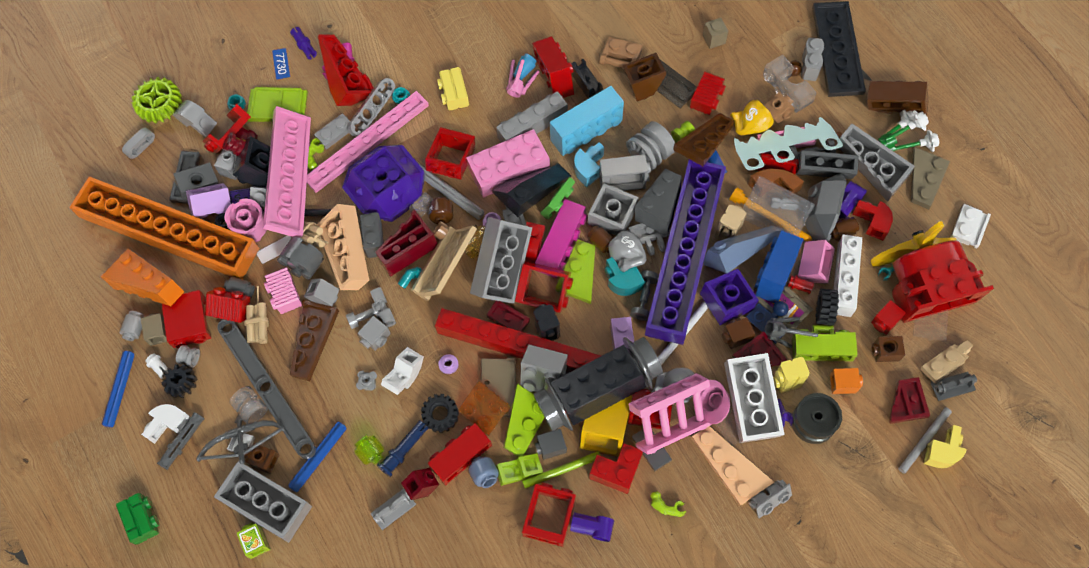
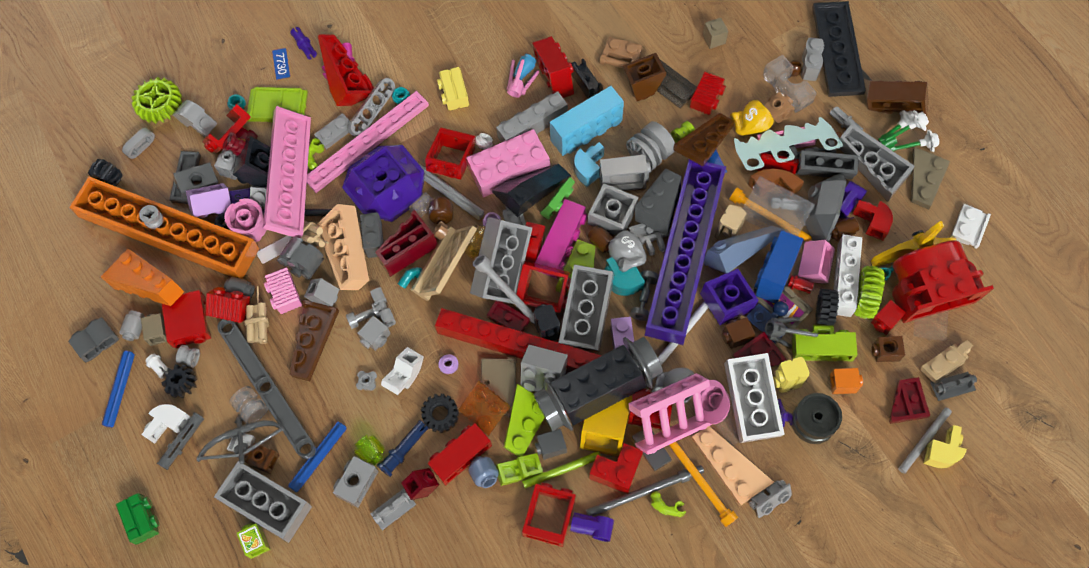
(93, 339): none -> dark grey brick
(105, 172): none -> black gear
(156, 217): none -> light grey wheel
(355, 493): none -> light grey brick
(483, 265): none -> light grey piece
(484, 141): none -> white plate
(586, 308): none -> light grey brick
(681, 476): none -> dark grey bar
(726, 515): none -> light orange piece
(843, 118): none -> light grey axle
(869, 291): none -> lime gear

